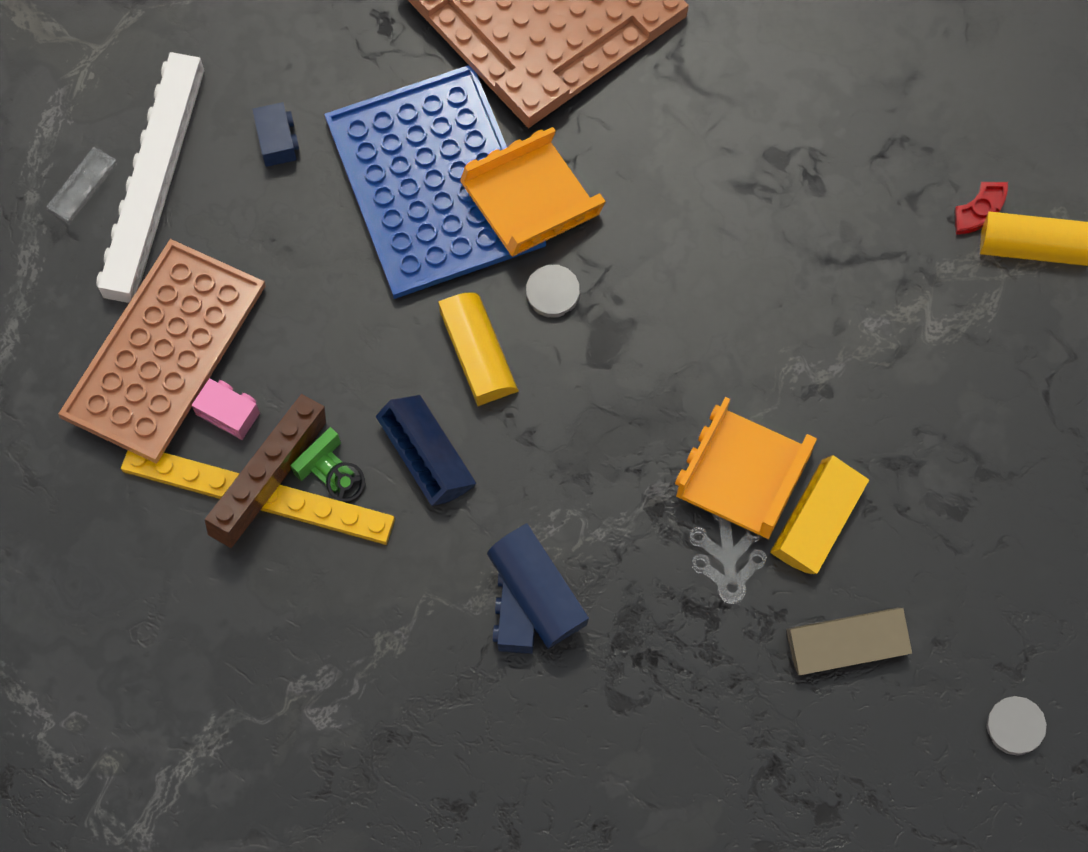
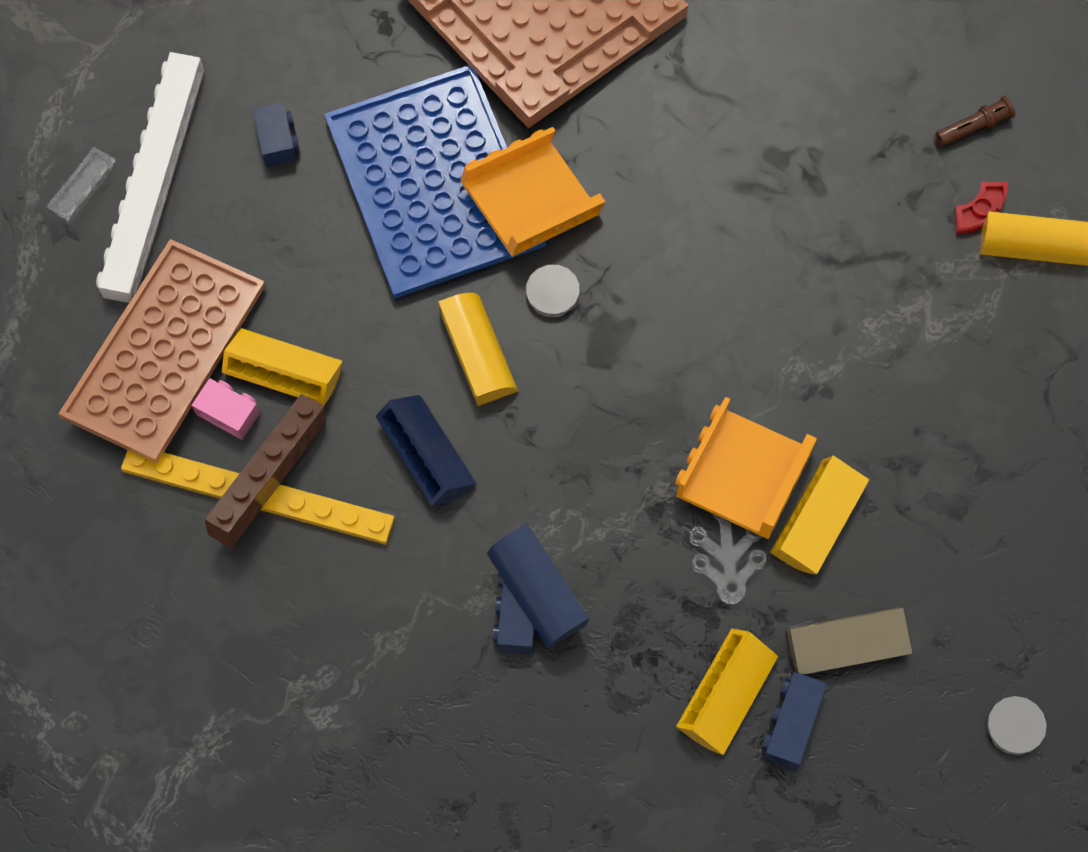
(281, 366): none -> yellow brick
(328, 467): bright green piece -> none
(727, 691): none -> yellow brick
(793, 720): none -> dark blue brick
(985, 117): none -> reddish brown pin

